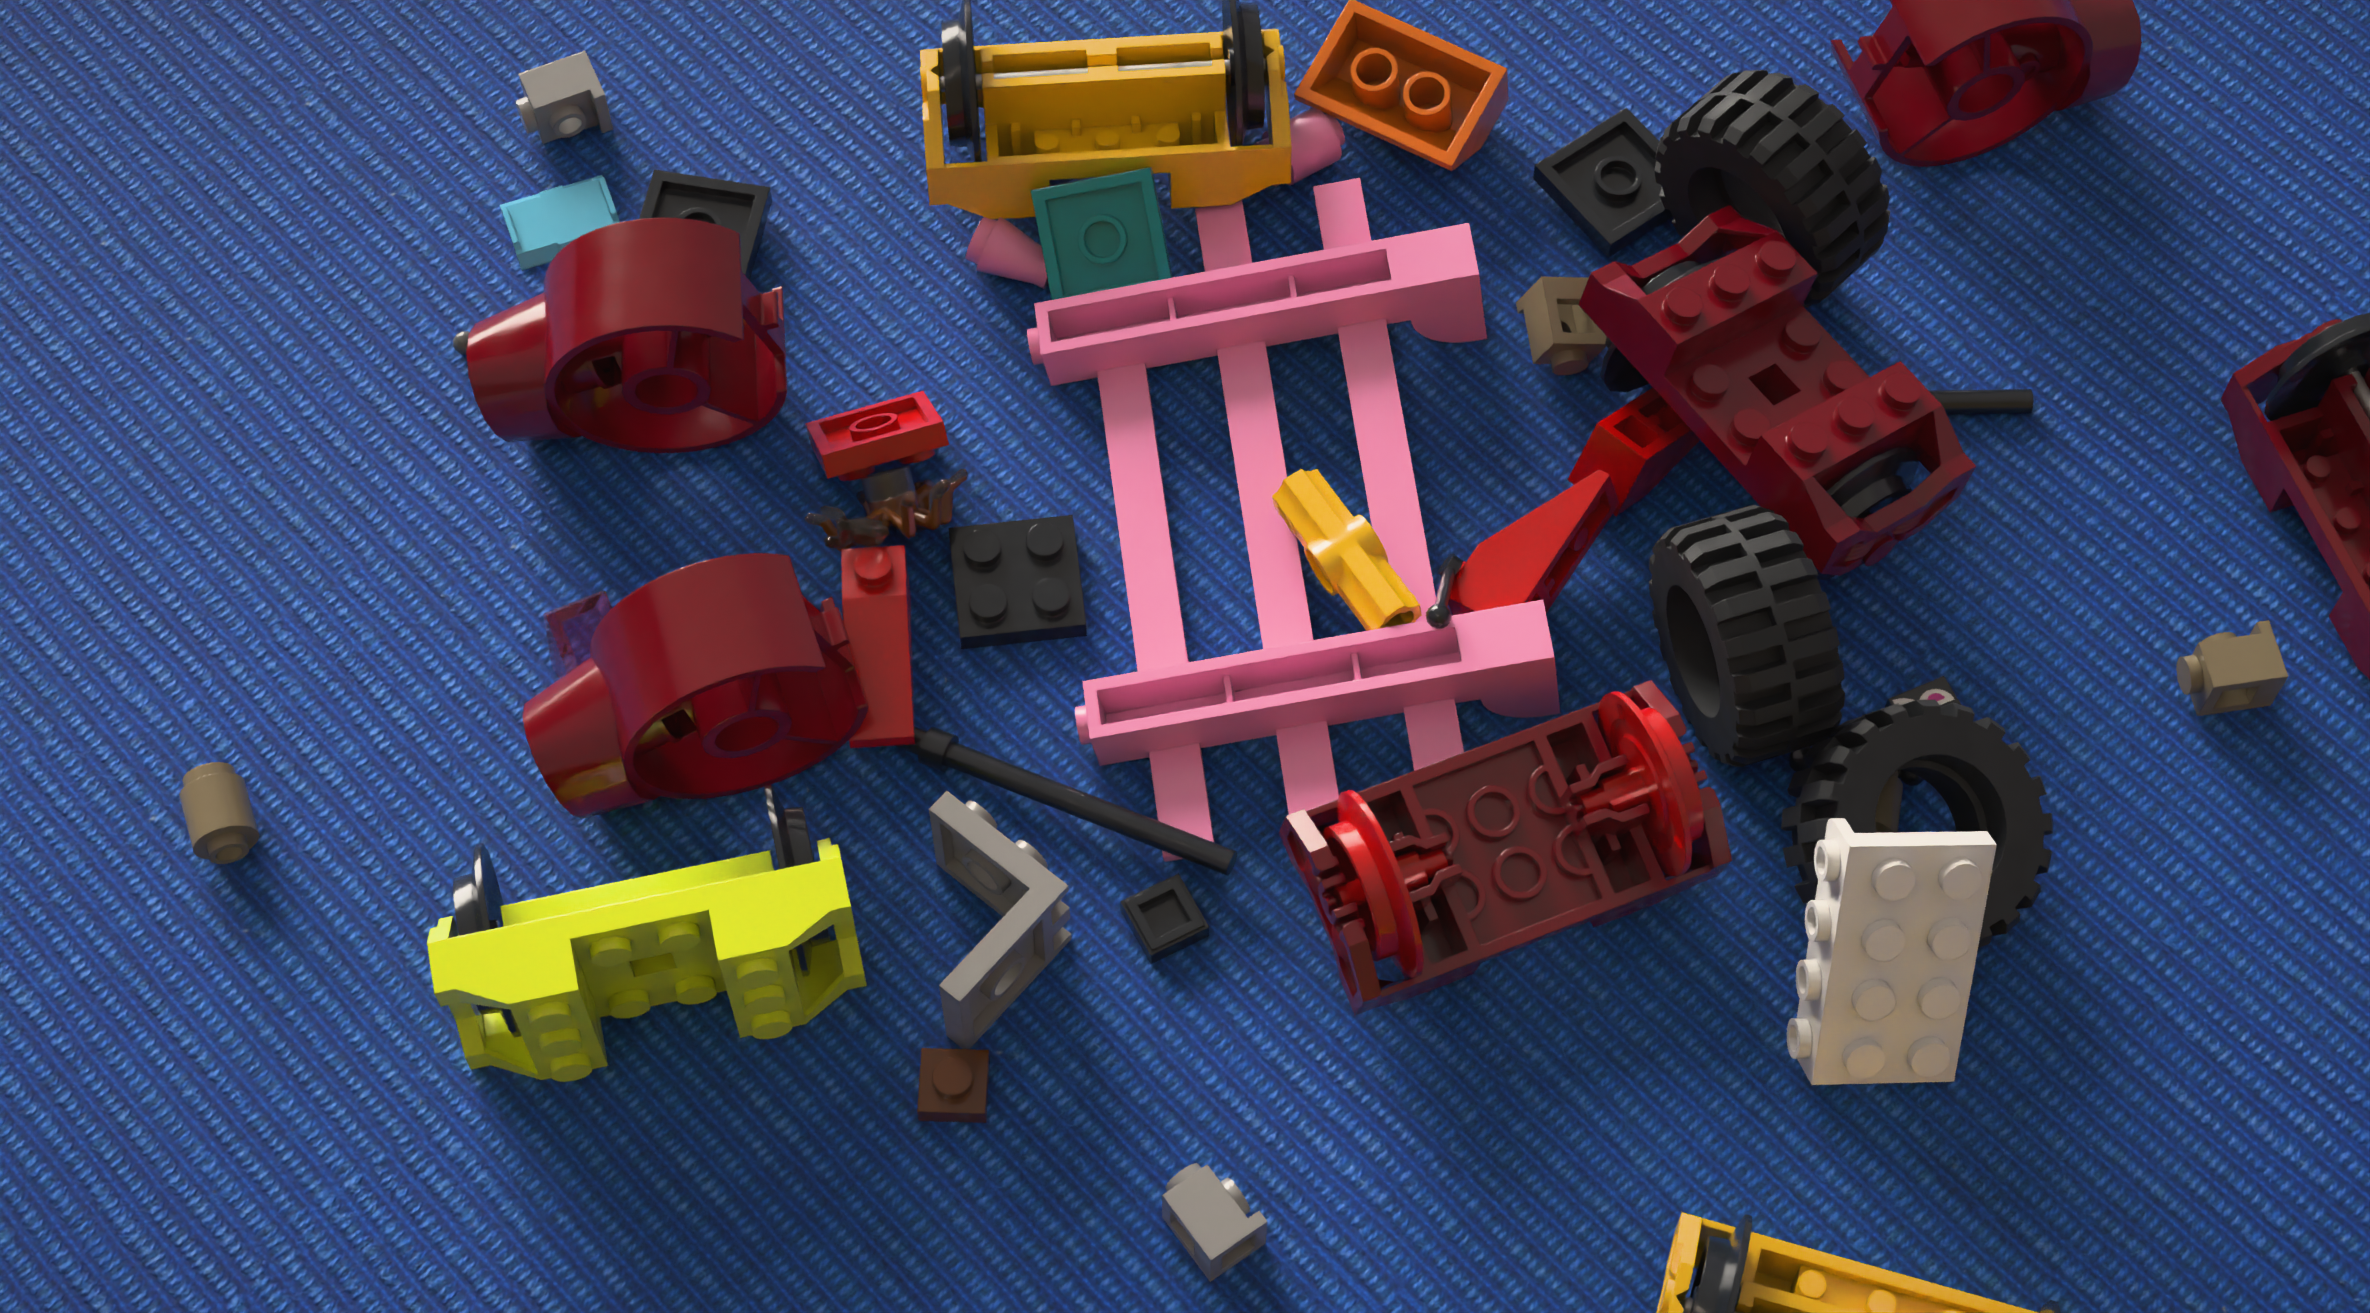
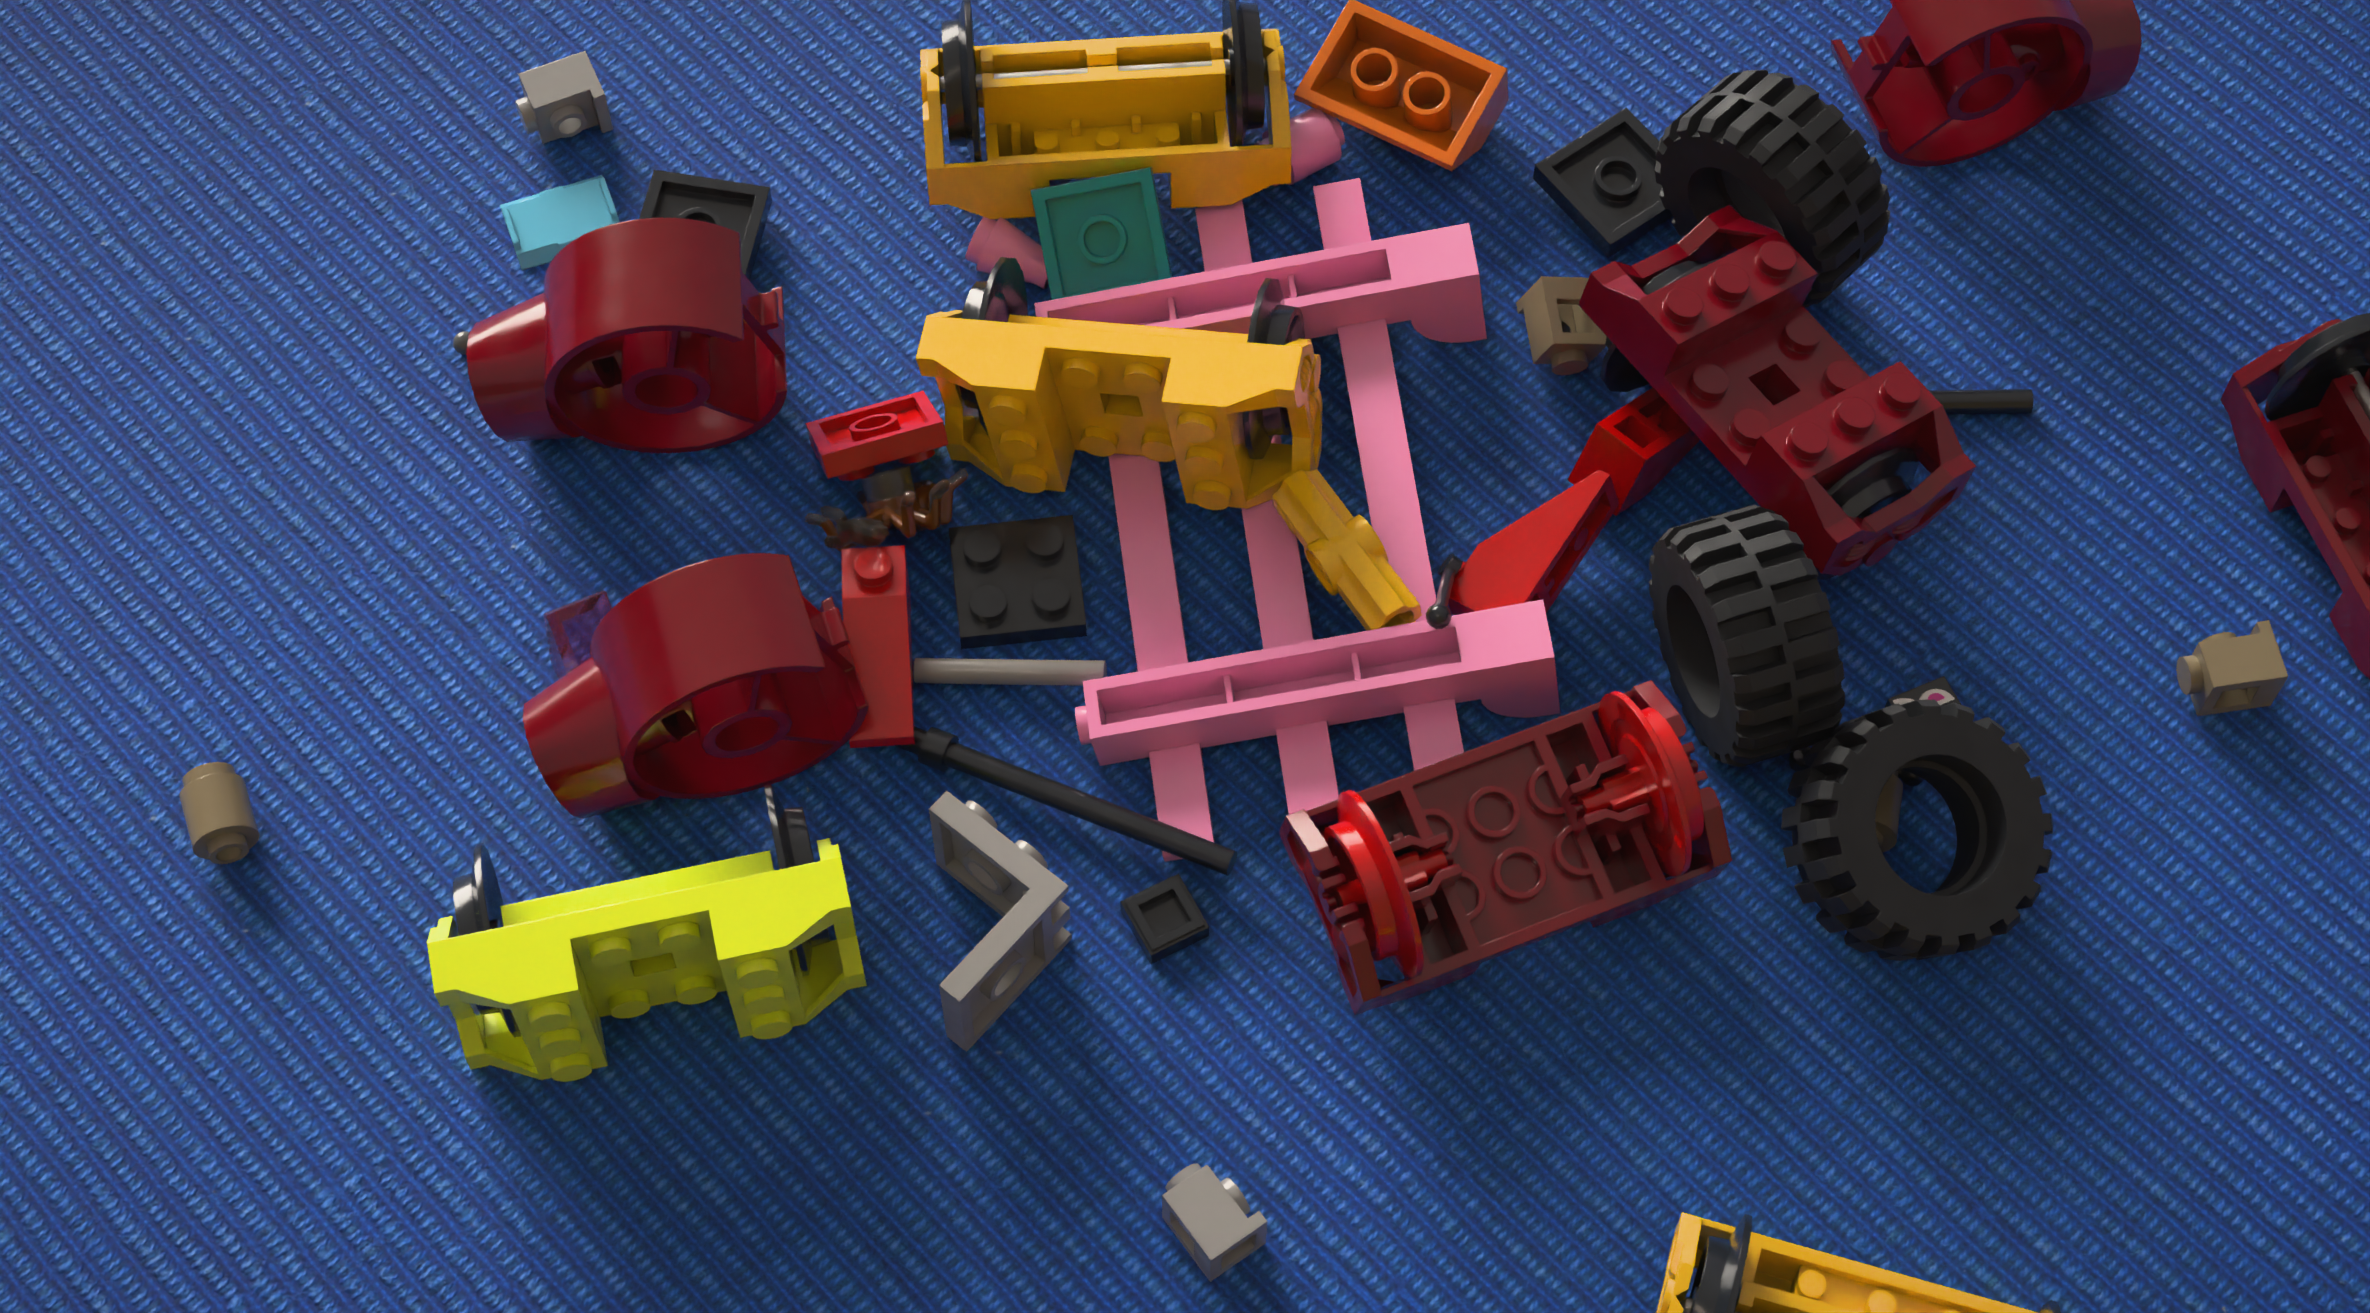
(953, 1085): reddish brown plate -> none
(1007, 671): none -> light grey bar
(1041, 387): none -> yellow piece
(1889, 954): white bracket -> none

